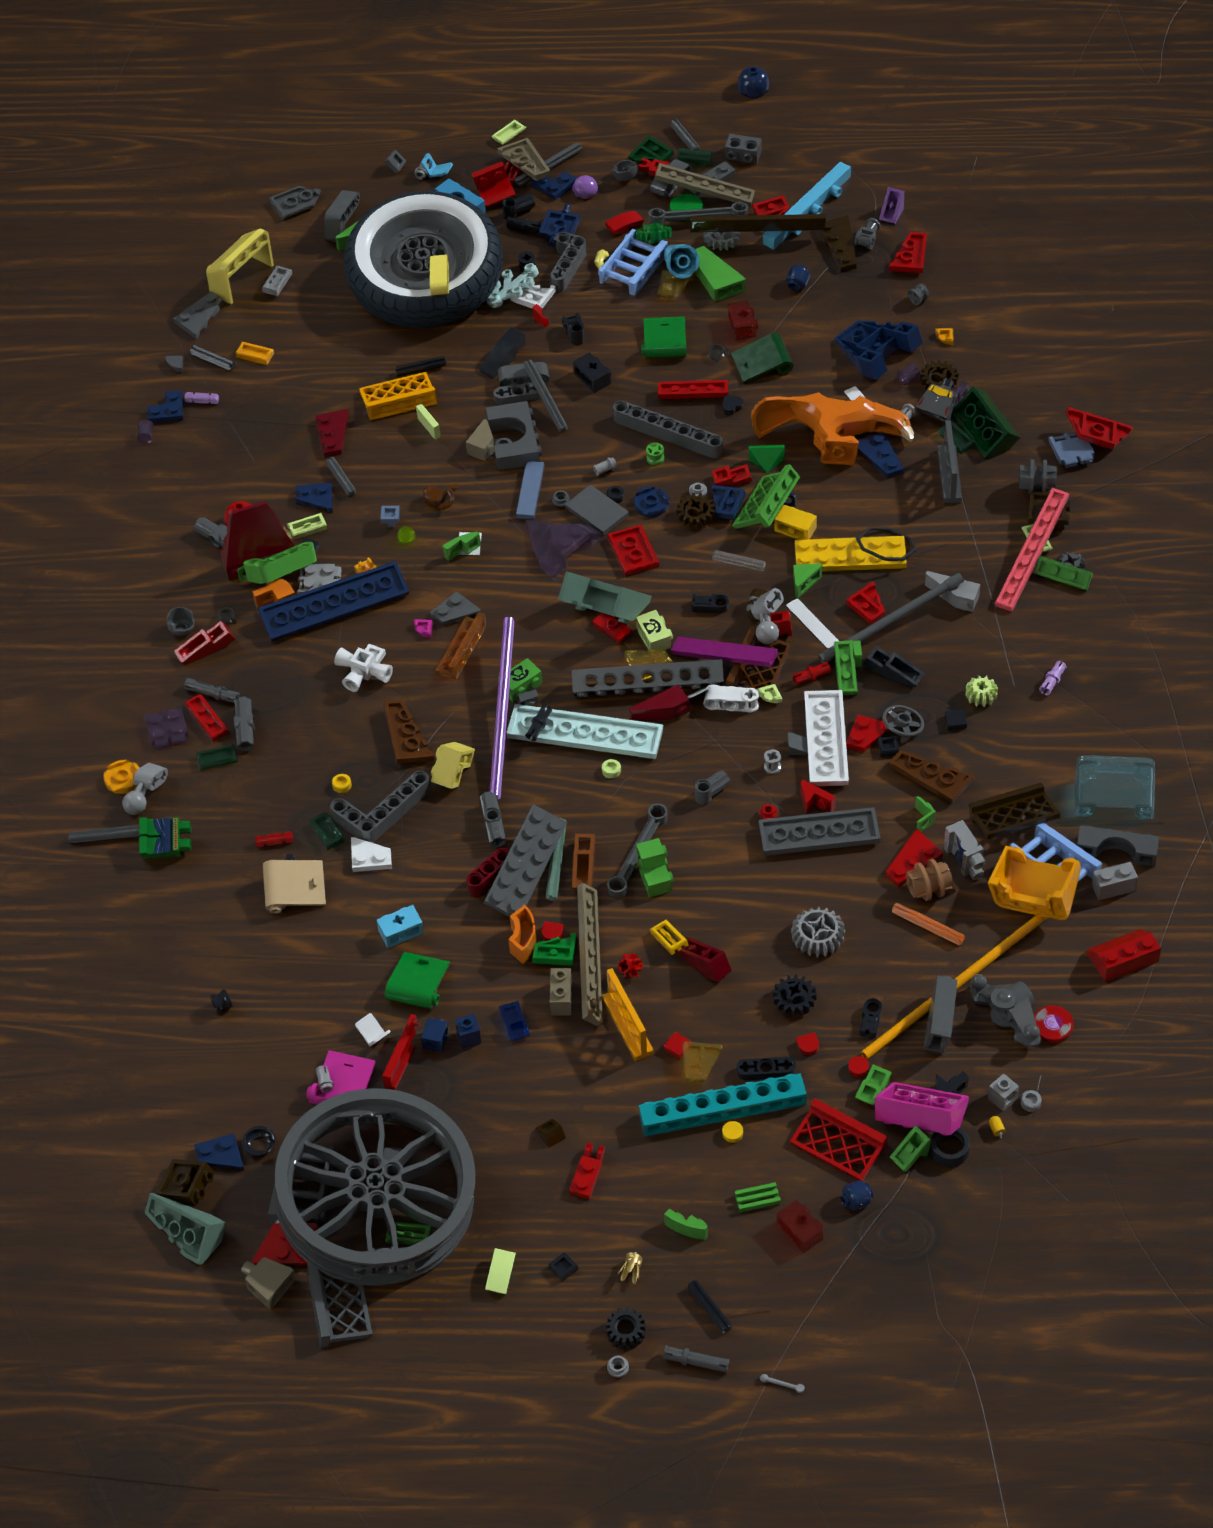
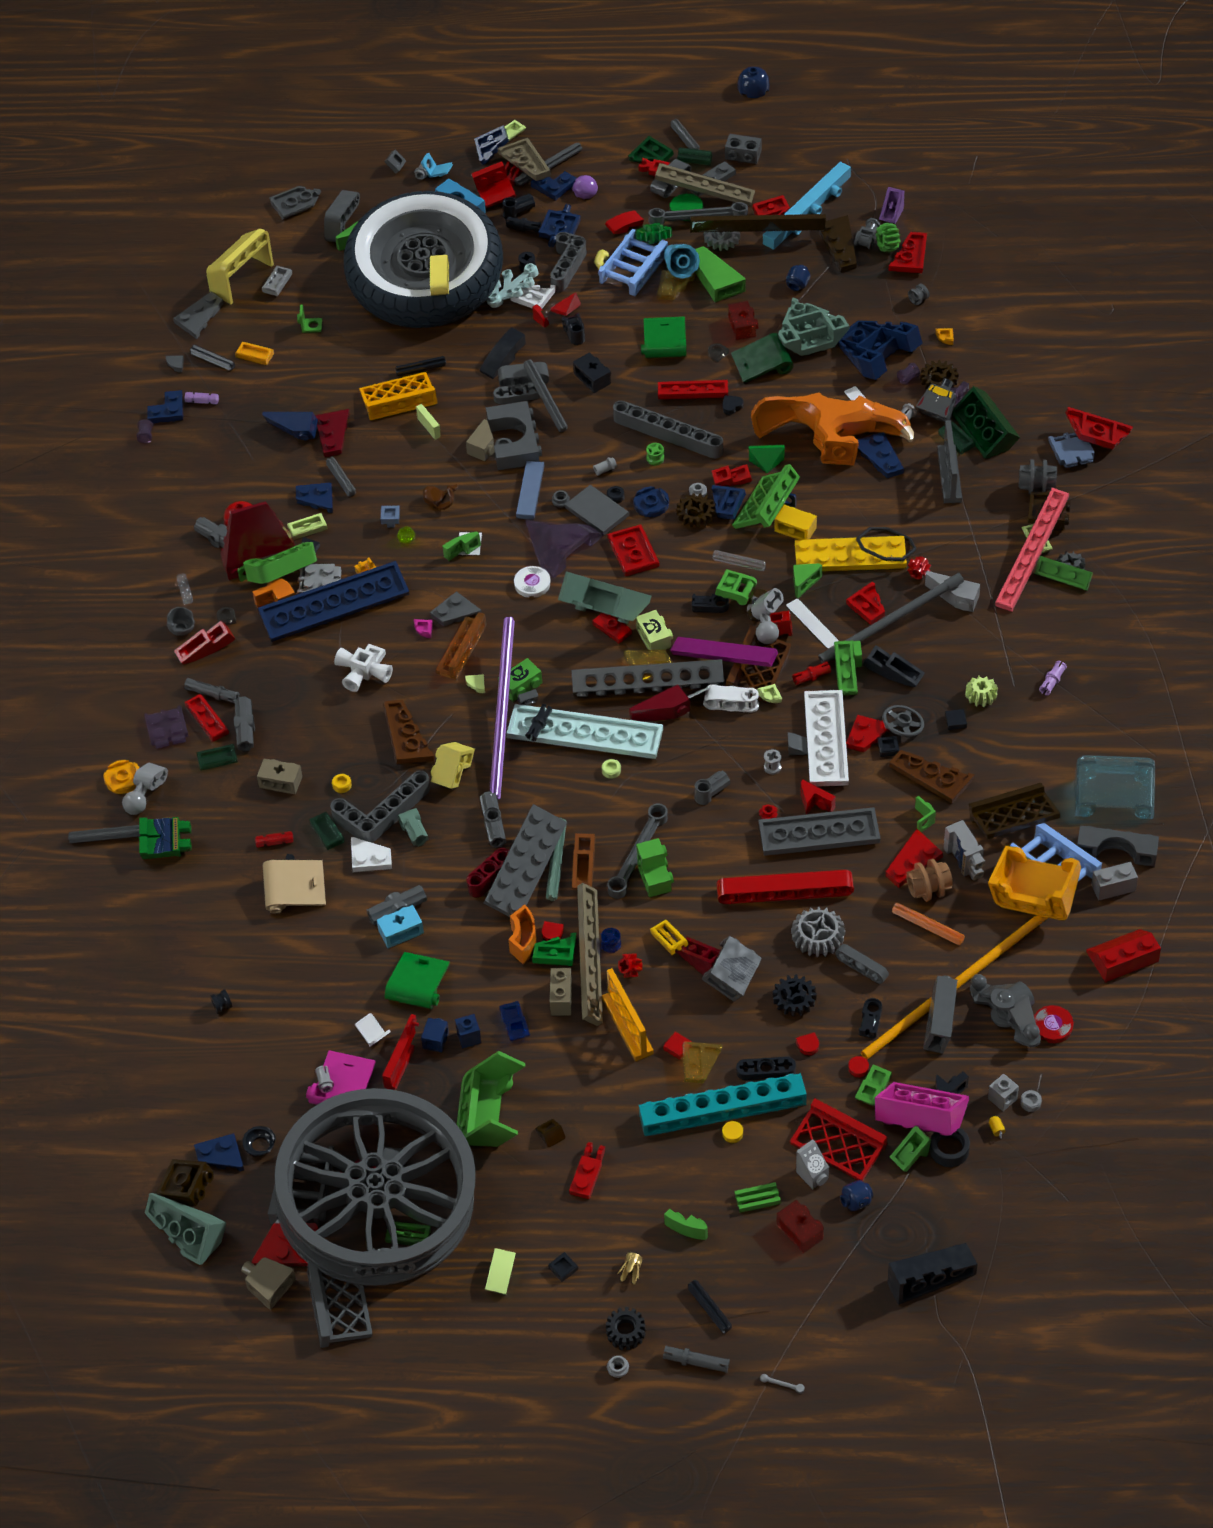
(184, 588): none -> clear axle
(279, 776): none -> dark tan brick
(298, 424): none -> dark blue slope
(305, 322): none -> bright green bracket
(395, 902): none -> dark grey piece
(413, 825): none -> sand green piece
(476, 682): none -> yellowish green tile
(482, 1099): none -> bright green windscreen
(489, 142): none -> dark blue wing
(532, 581): none -> white tile
(566, 305): none -> red slope
(609, 935): none -> clear blue wheel
(624, 170): dark grey hair -> none
(730, 584): none -> bright green plate
(732, 969): none -> dark grey panel
(785, 886): none -> red beam
(811, 328): none -> sand green wedge
(811, 1165): none -> light grey slope
(861, 963): none -> dark grey beam
(888, 237): none -> bright green gear
(918, 567): none -> red gear
(930, 1272): none -> black wedge

